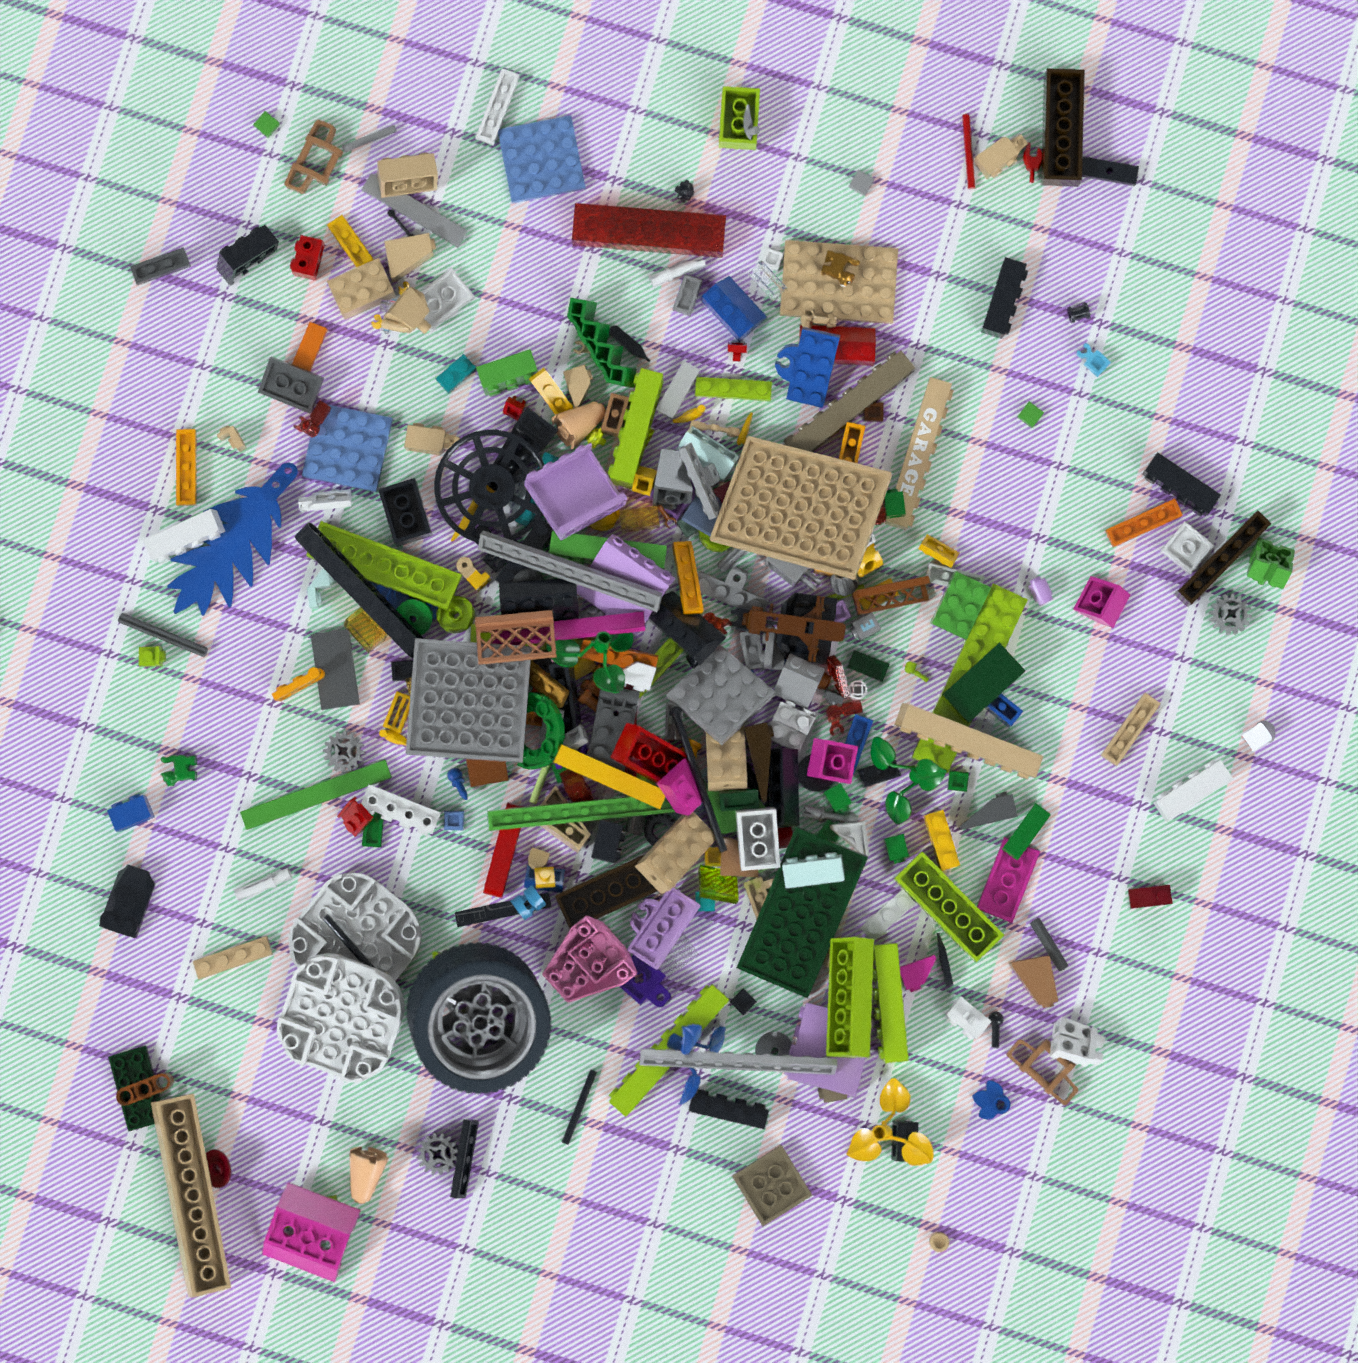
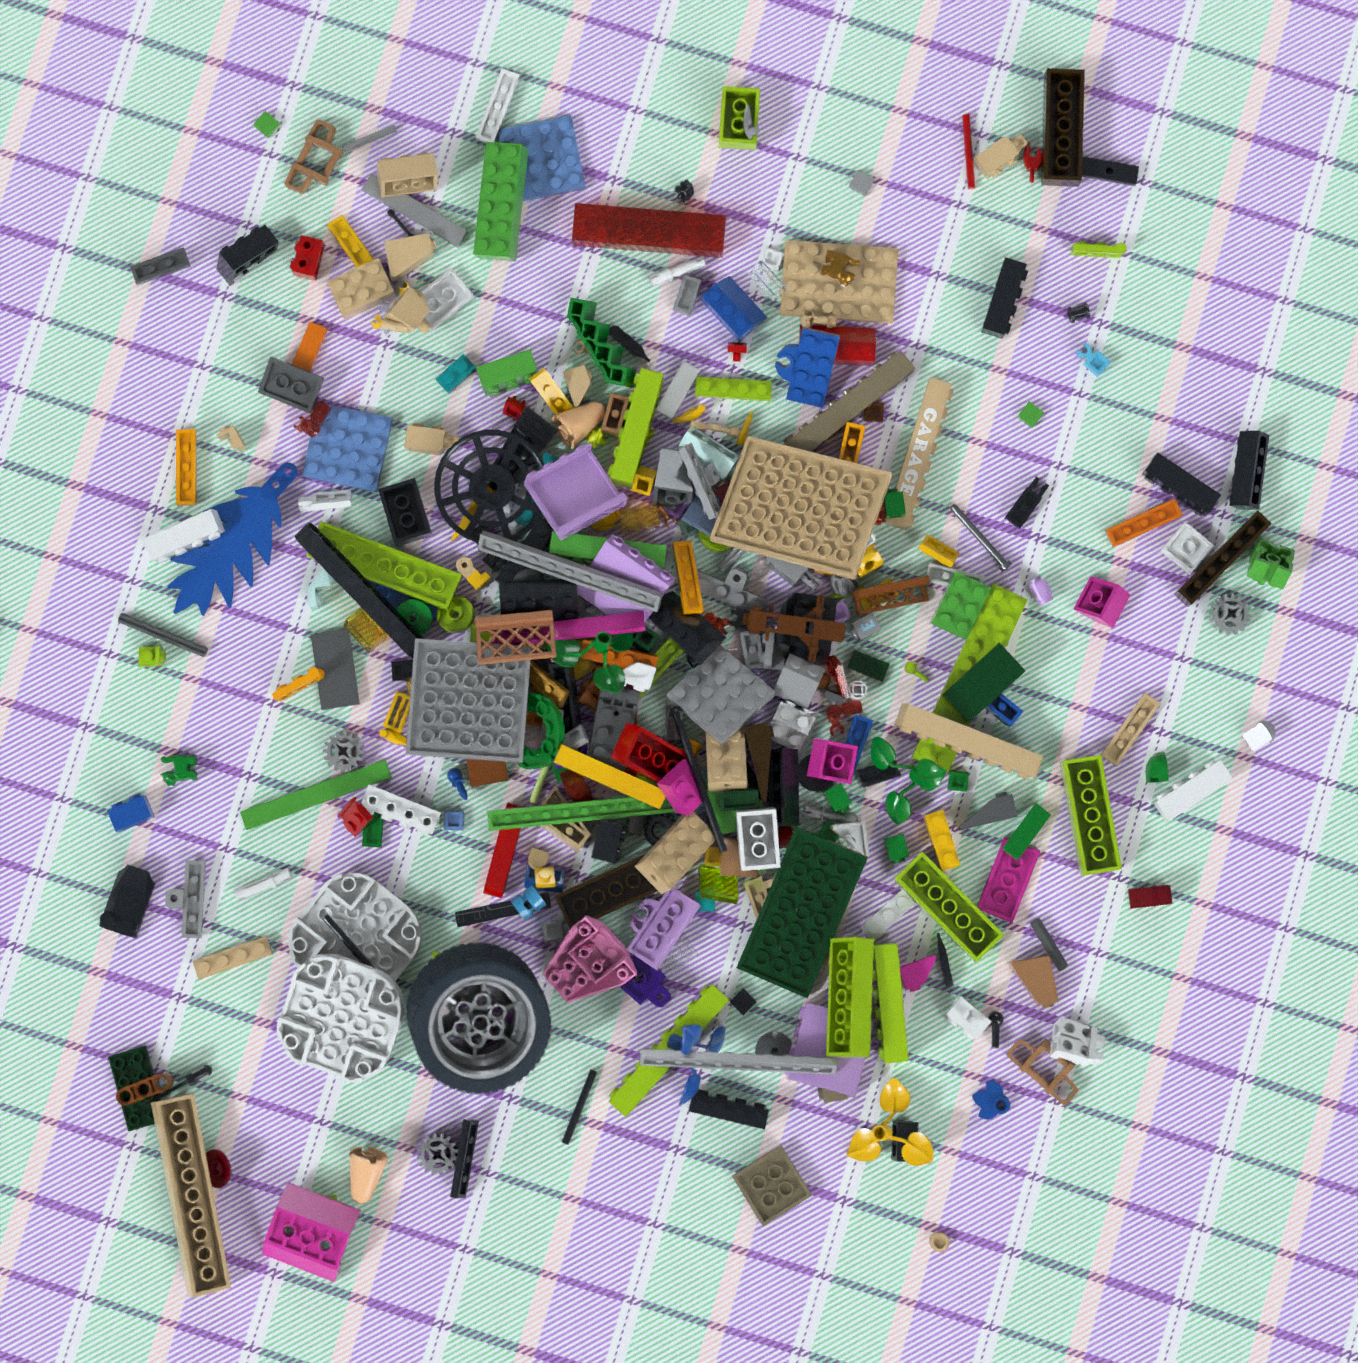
(190, 899): none -> light grey plate
(191, 1079): none -> black sword
(500, 201): none -> bright green brick
(552, 930): none -> light grey plate
(645, 640): none -> dark green brick
(813, 870): light aqua brick -> none
(981, 538): none -> dark grey bar
(1025, 504): none -> black hinge
(1090, 815): none -> lime brick
(1100, 249): none -> lime plate
(1157, 768): none -> green brick
(1249, 470): none -> black brick

